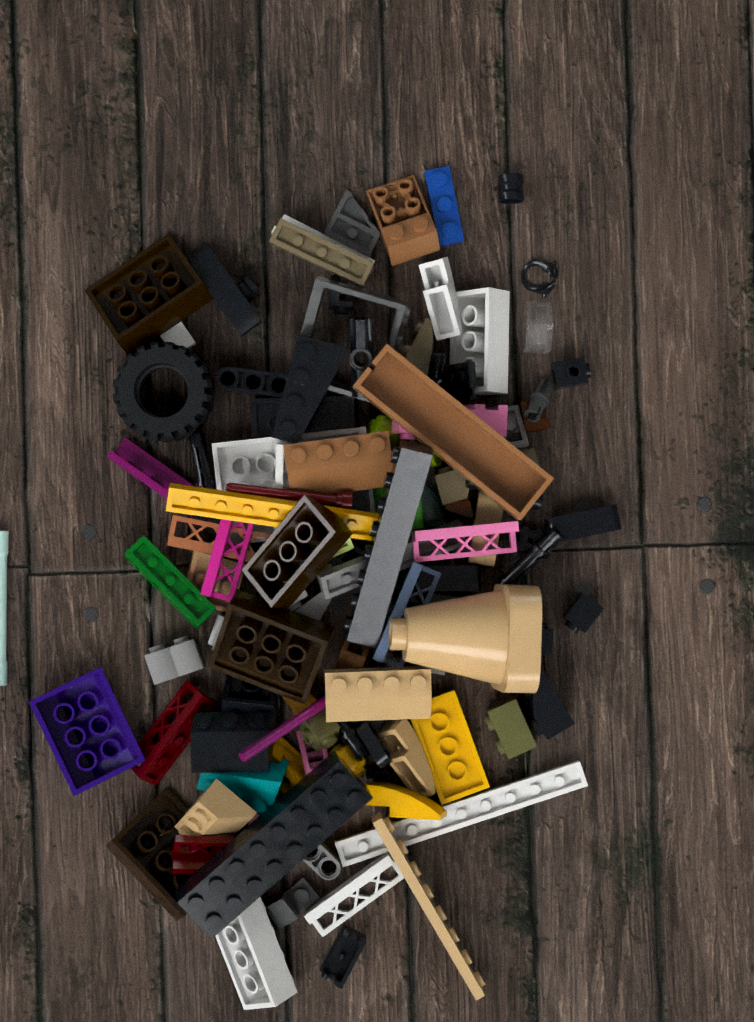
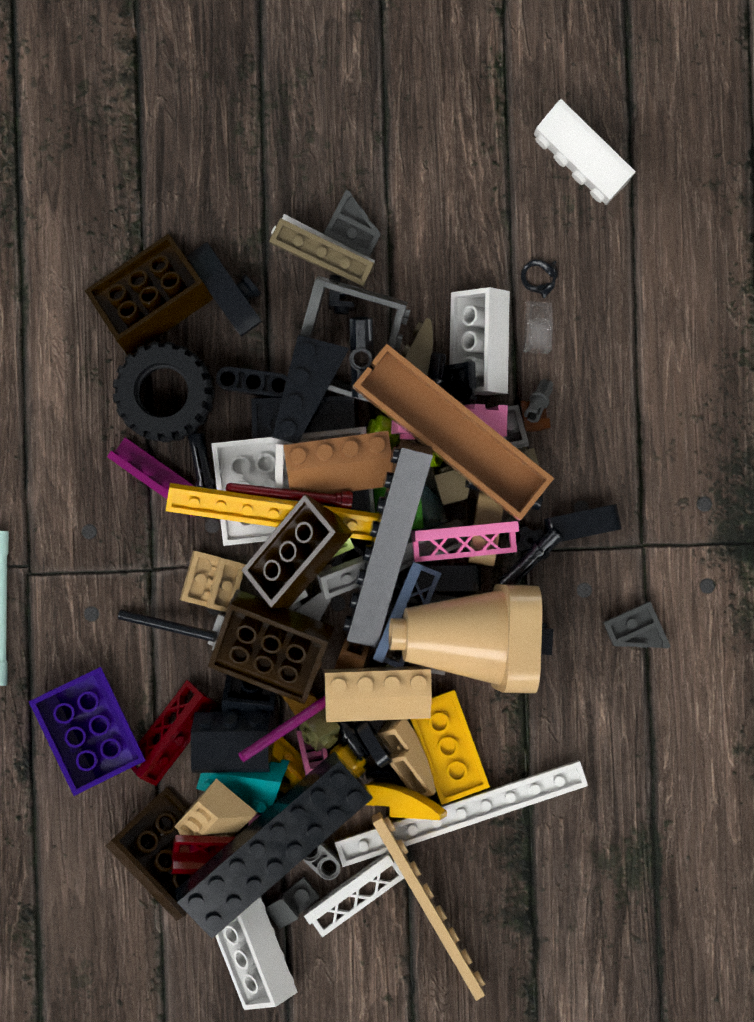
(167, 625): none -> black bar
(169, 582): green fence -> none
(174, 660): light grey brick -> none
(179, 335): white tile -> none
(205, 547): nougat fence -> none
(216, 559): dark pink fence -> none
(343, 955): black hinge -> none
(403, 220): medium nougat slope -> none
(441, 298): white slope -> none
(444, 206): blue plate -> none
(460, 508): reddish brown slope -> none
(510, 188): black wheel -> none
(510, 728): olive brick -> none
(547, 710): black slope -> none
(570, 373): black brick -> none
(582, 613): black brick -> none
(583, 153): none -> white slope
(637, 628): none -> dark grey wing

